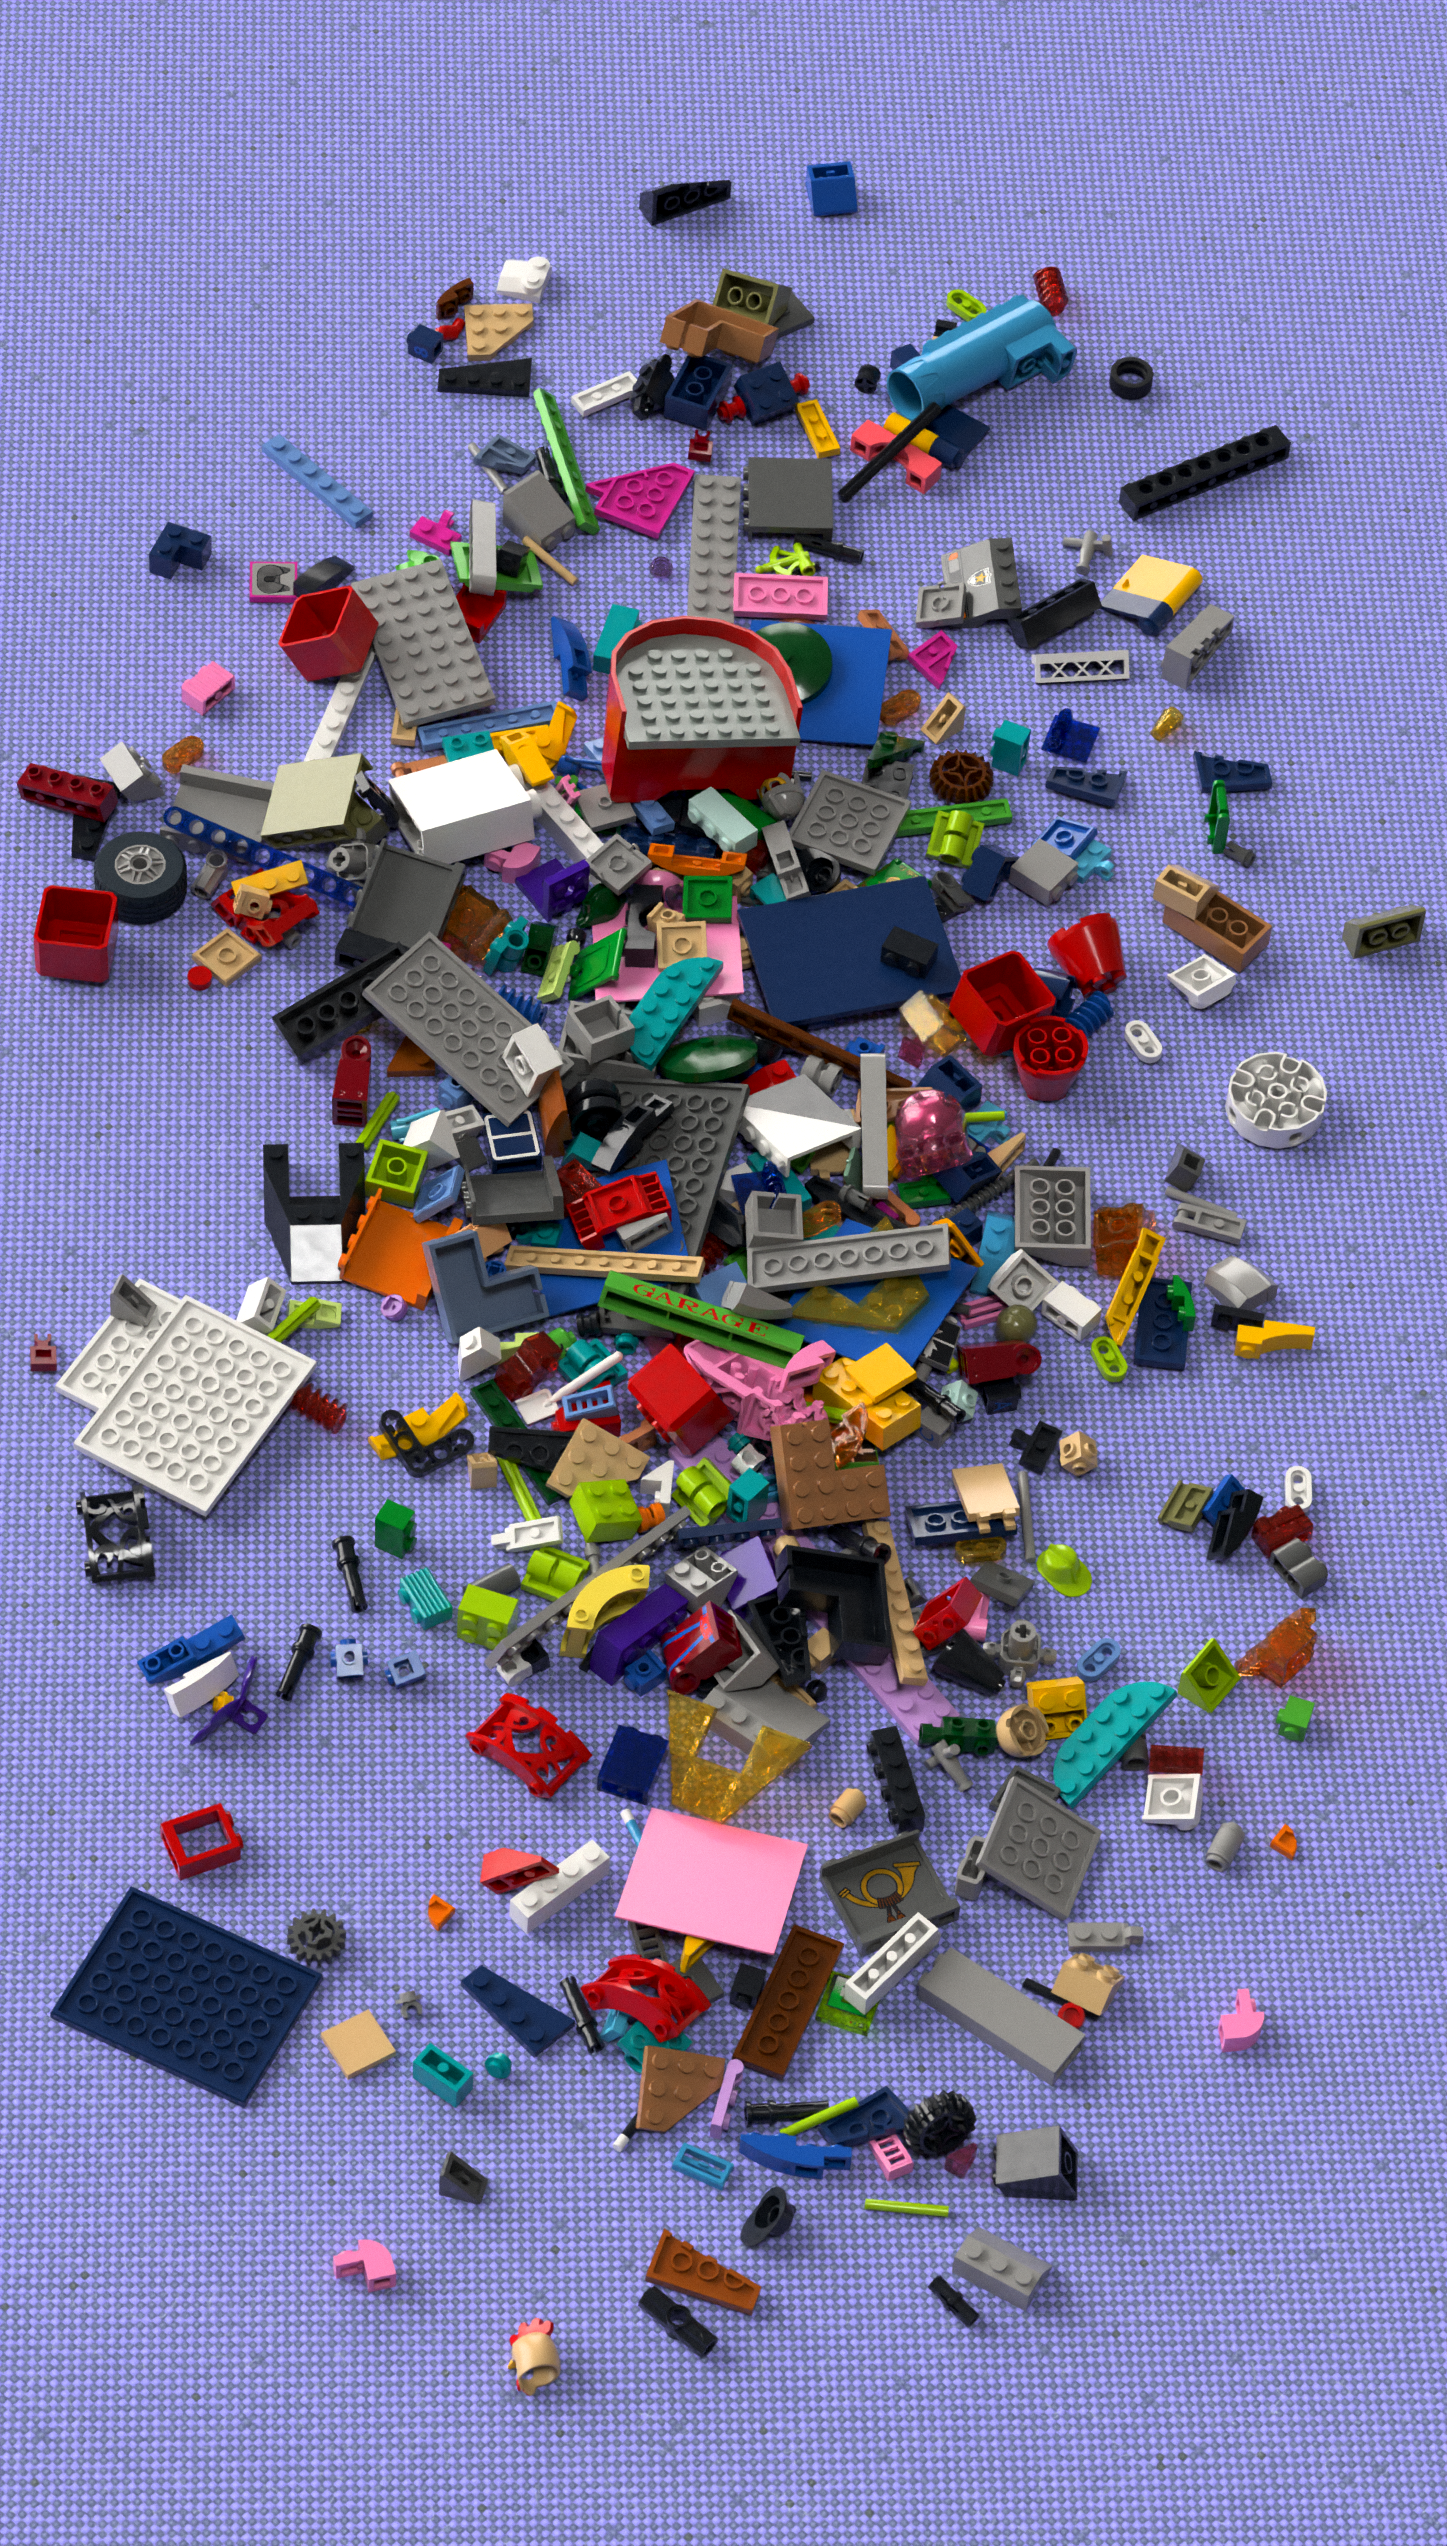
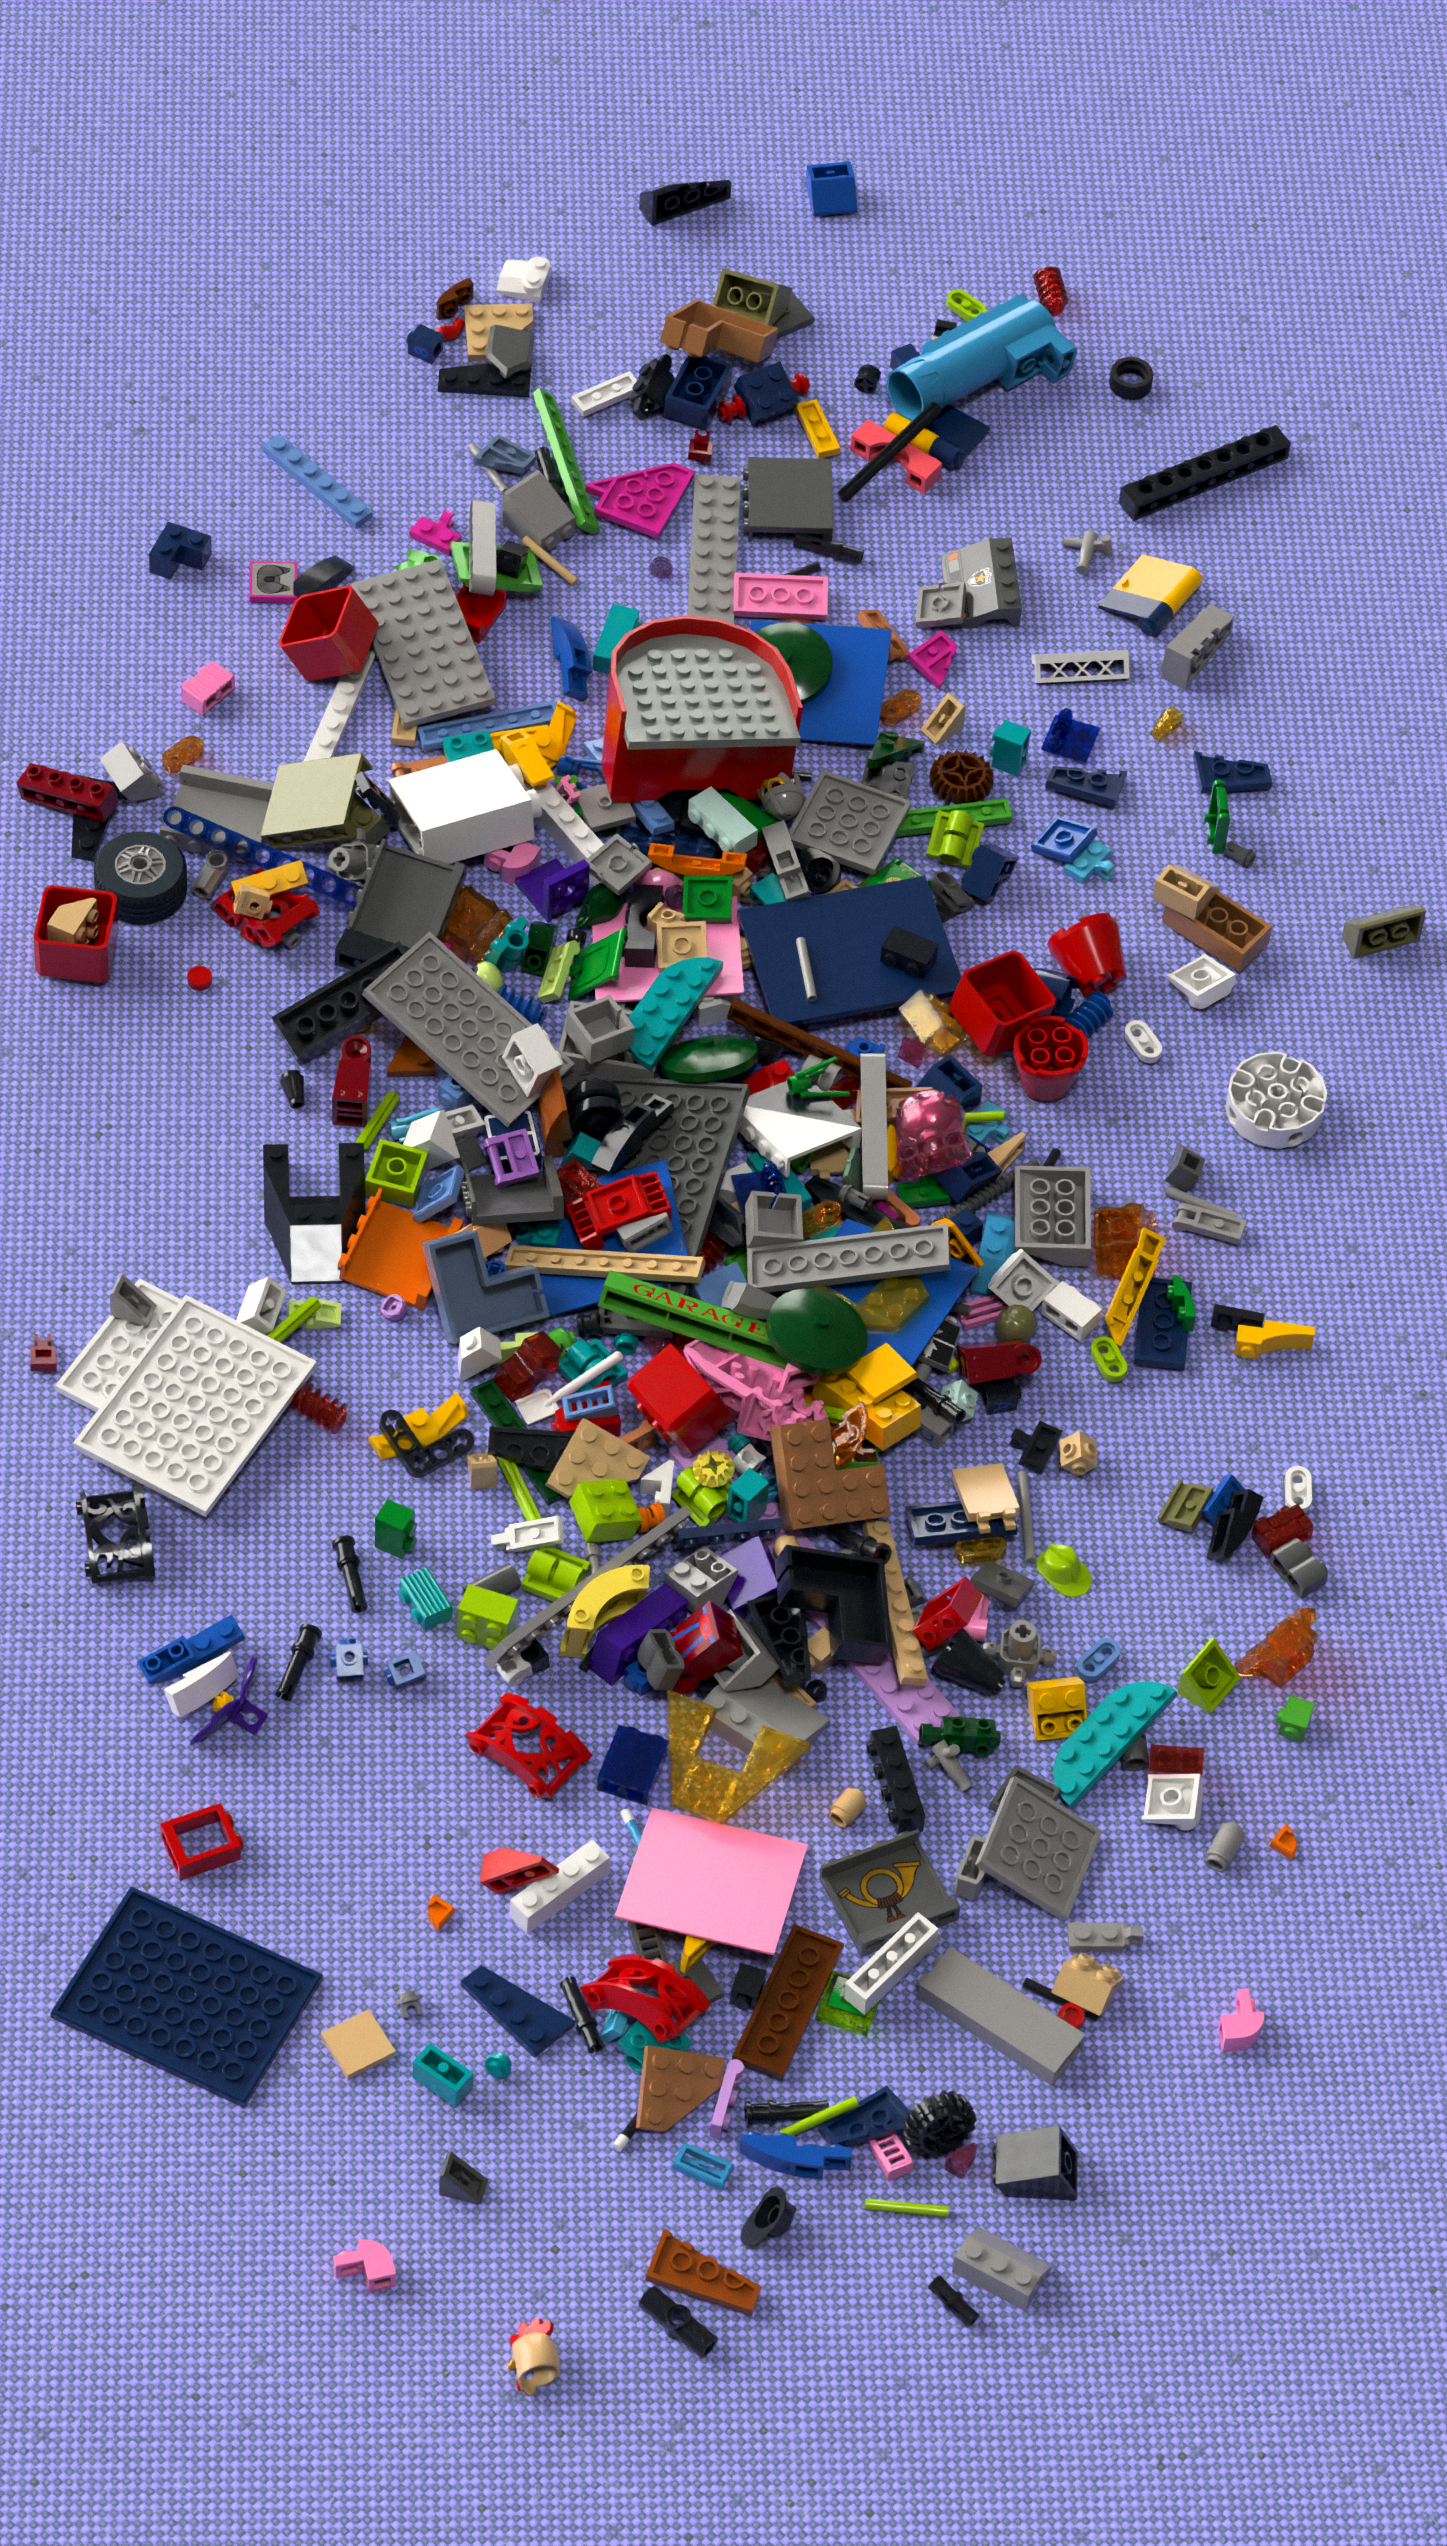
(74, 922): none -> tan slope
(227, 957): tan tile -> none
(293, 1087): none -> black cone
(308, 1929): dark grey gear -> none
(490, 974): none -> yellowish green hair
(509, 349): none -> dark grey tile
(519, 1155): none -> medium lavender plate
(660, 1659): none -> dark grey brick
(704, 1474): none -> light yellow gear
(798, 559): lime piece -> none
(801, 1082): none -> green plant
(806, 969): none -> light grey piece
(817, 1332): none -> dark green dish
(845, 1084): none -> clear red plate
(1022, 1731): tan cylinder -> none
(1044, 872): light grey brick -> none
(1055, 613): black brick -> none
(1240, 1284): light grey slope -> none

